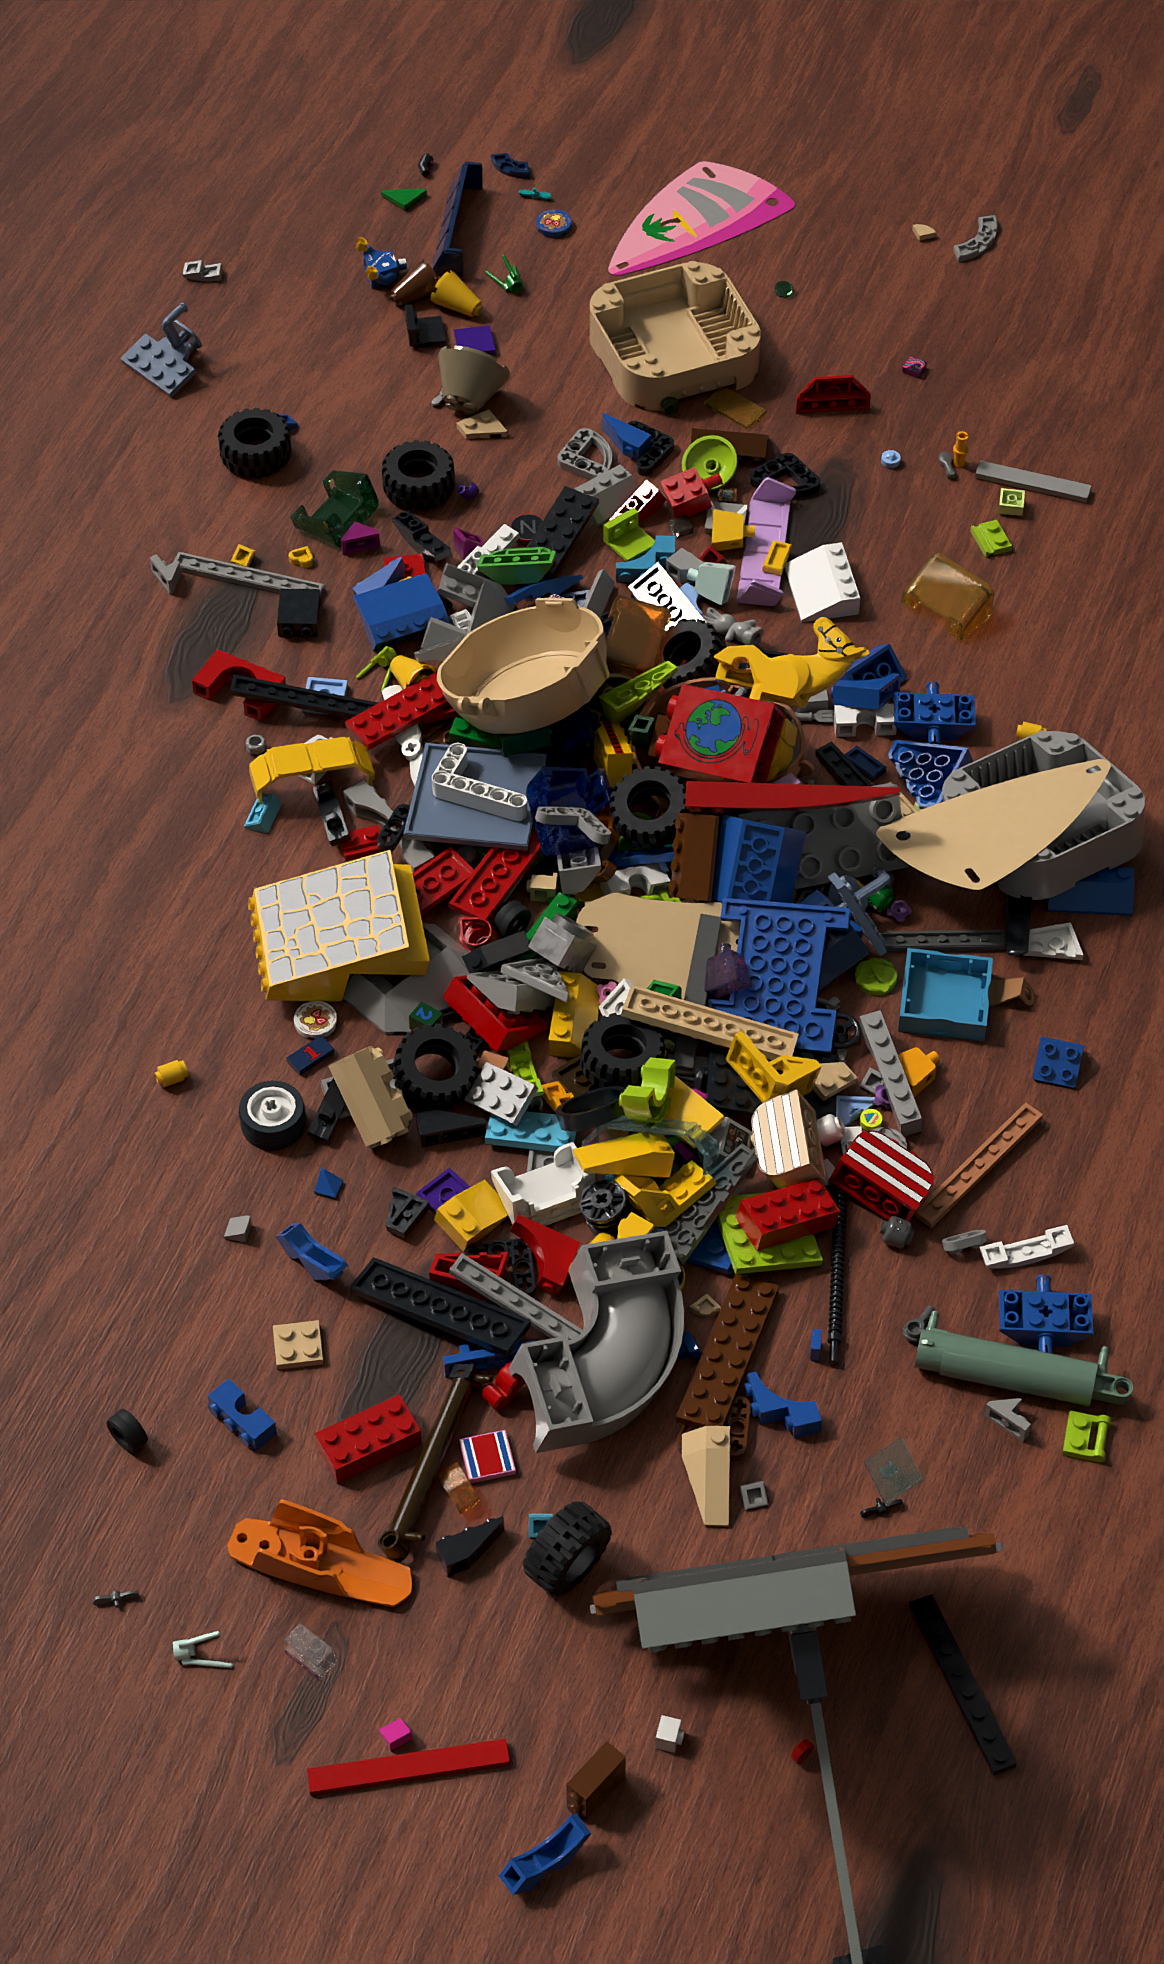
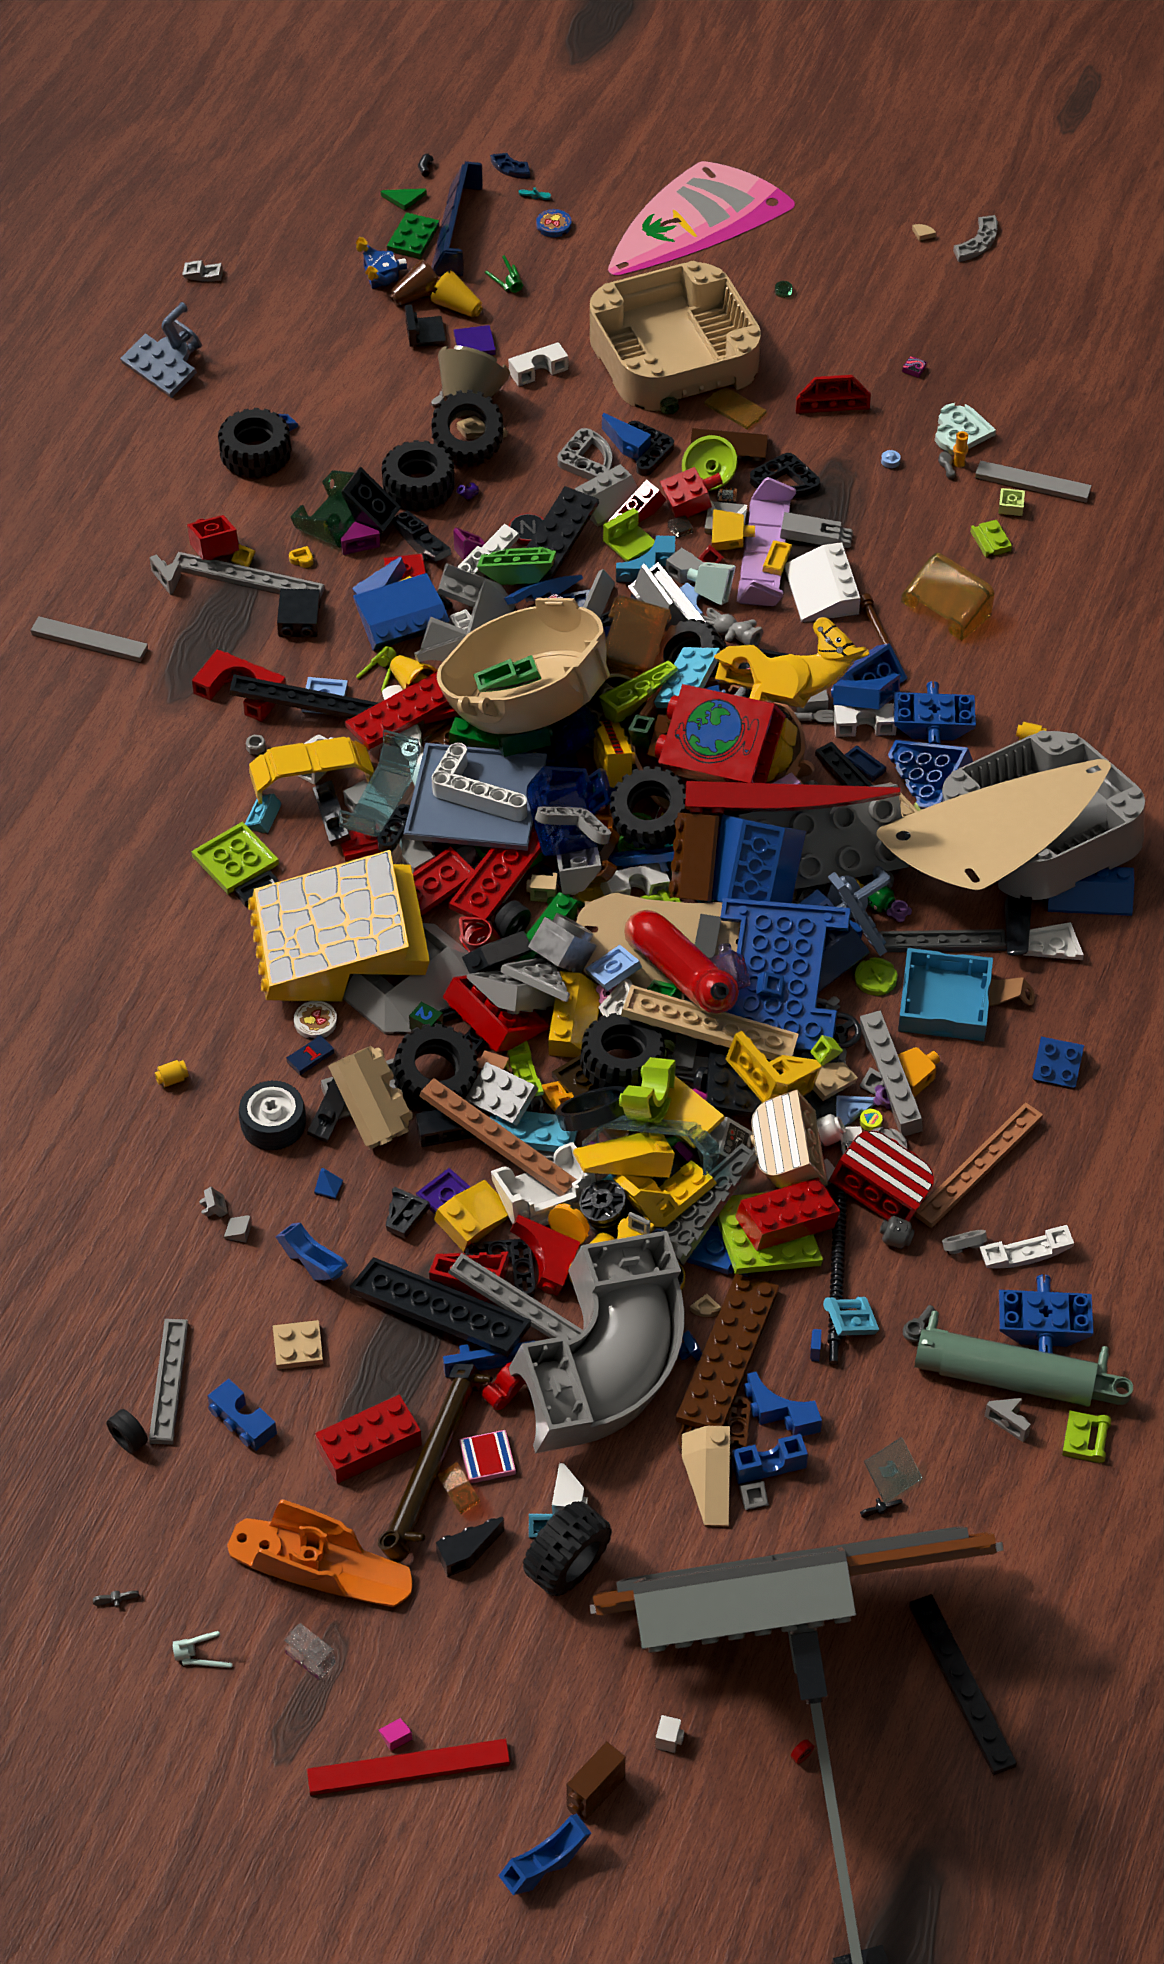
(89, 639): none -> light grey tile
(168, 1381): none -> light grey tile
(213, 537): none -> red brick
(214, 1202): none -> light grey tile
(235, 857): none -> lime plate
(246, 890): none -> black tile
(369, 501): none -> black slope
(386, 785): none -> clear light blue windscreen
(413, 235): none -> green plate
(473, 405): none -> black tyre
(497, 1137): none -> nougat plate
(508, 675): none -> green slope
(551, 358): none -> white arch
(566, 1490): none -> white slope
(569, 1222): none -> light orange tile
(613, 967): none -> light blue tile
(638, 1223): none -> light grey slope
(653, 592): none -> light grey slope
(681, 961): none -> red animal
(693, 669): none -> medium azure plate
(769, 984): none -> blue slope
(785, 1457): none -> blue arch
(814, 530): none -> light grey hinge
(826, 1050): none -> lime slope
(851, 1321): none -> medium azure plate
(866, 604): none -> reddish brown piece
(957, 419): none -> light aqua plate

